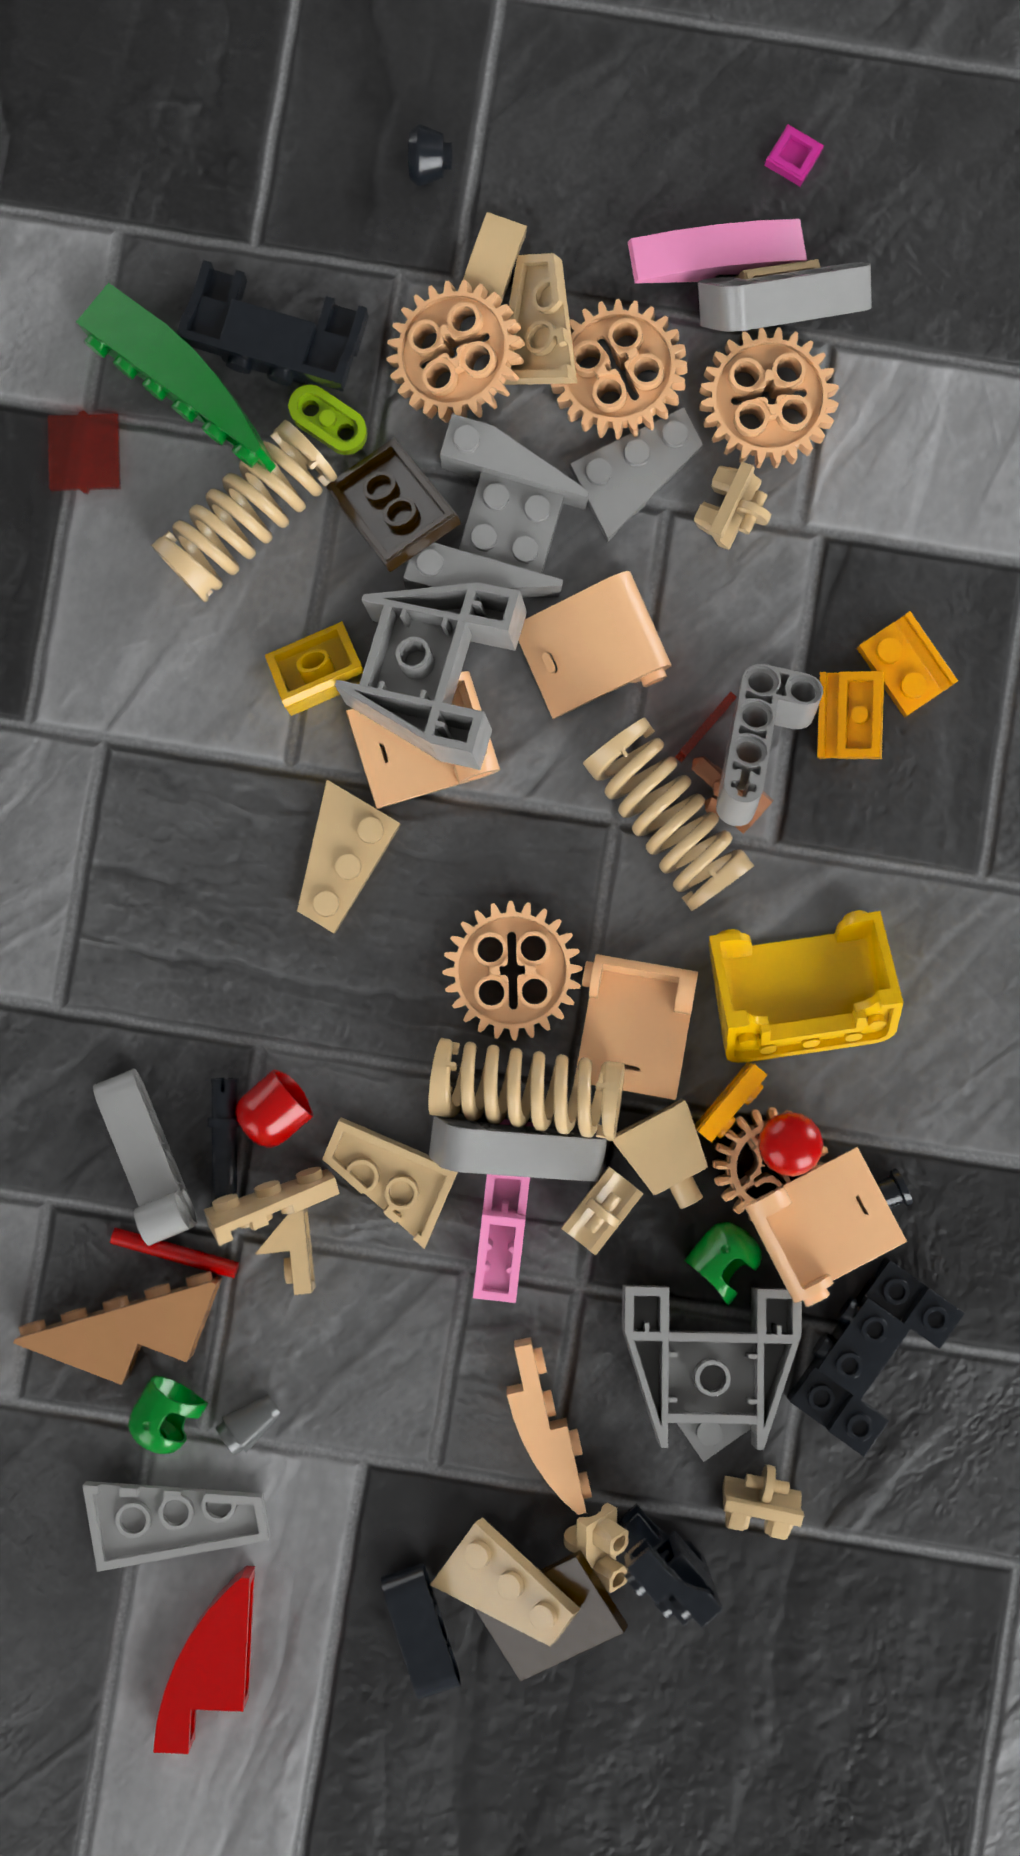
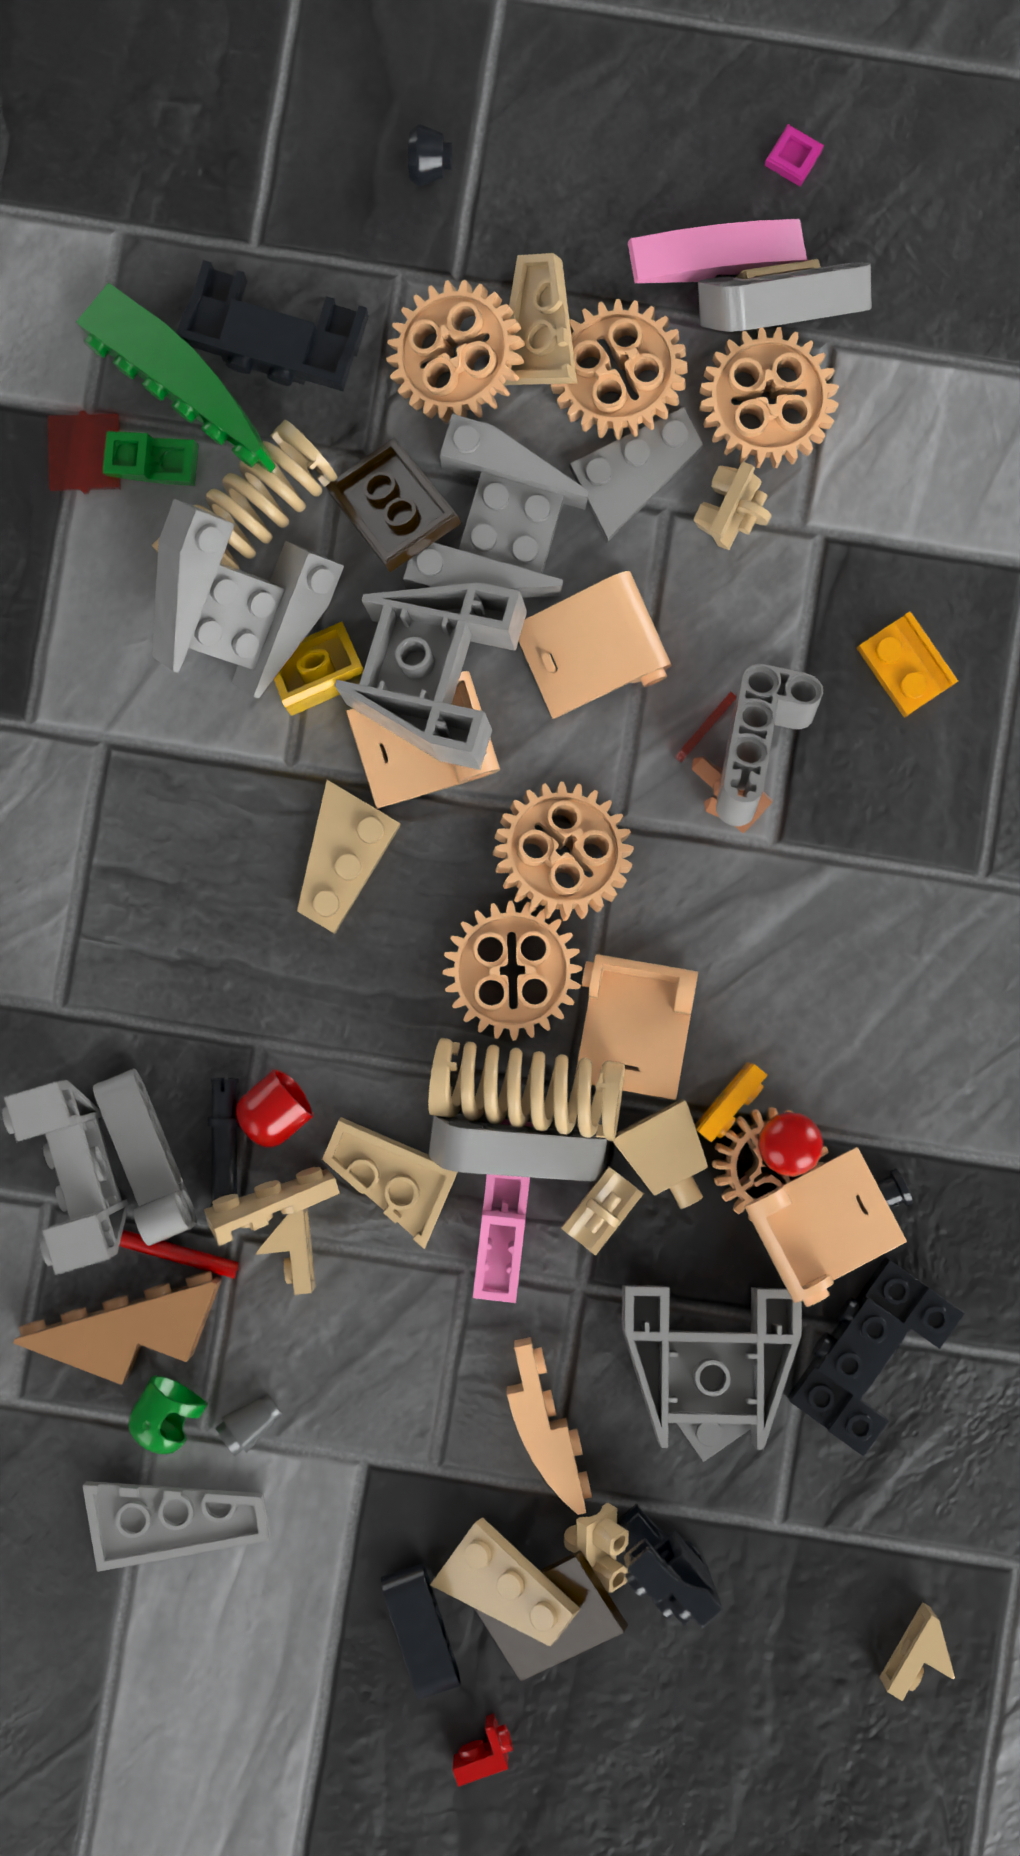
(83, 1170): none -> light grey wedge
(150, 459): none -> green slope
(211, 1666): red slope -> none
(229, 610): none -> light grey wedge
(329, 420): lime plate -> none
(483, 1759): none -> red bracket
(495, 254): tan slope -> none
(536, 875): none -> light nougat gear
(722, 1254): green helmet -> none
(723, 870): tan piece -> none
(763, 1499): tan hips -> none
(806, 990): yellow windscreen -> none
(851, 715): light orange plate -> none
(919, 1645): none -> tan slope

